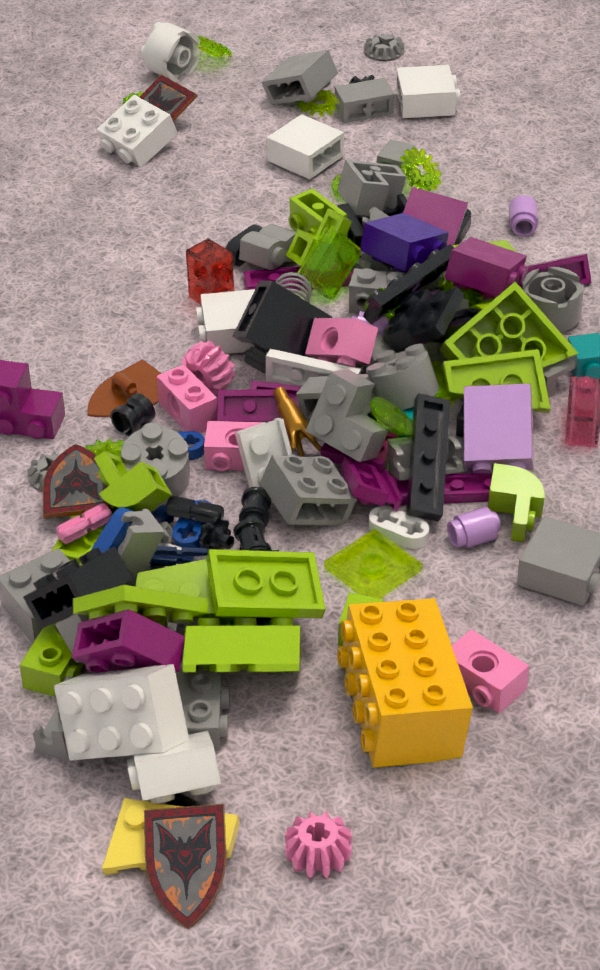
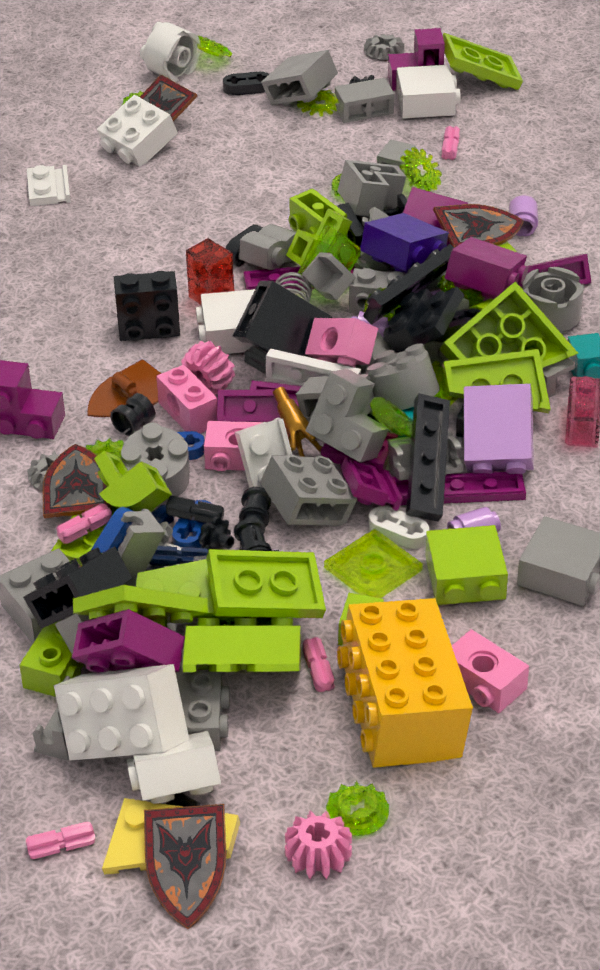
(47, 185): none -> white plate
(69, 838): none -> bright pink piece
(147, 305): none -> black brick
(244, 83): none -> black beam
(305, 146): white brick -> none
(320, 667): none -> bright pink piece
(328, 276): none -> light grey panel
(363, 820): none -> clear neon green gear
(428, 51): none -> magenta brick
(450, 142): none -> bright pink piece
(466, 565): none -> lime brick
(477, 221): none -> shield
(481, 62): none -> lime plate
(517, 493): brick -> none

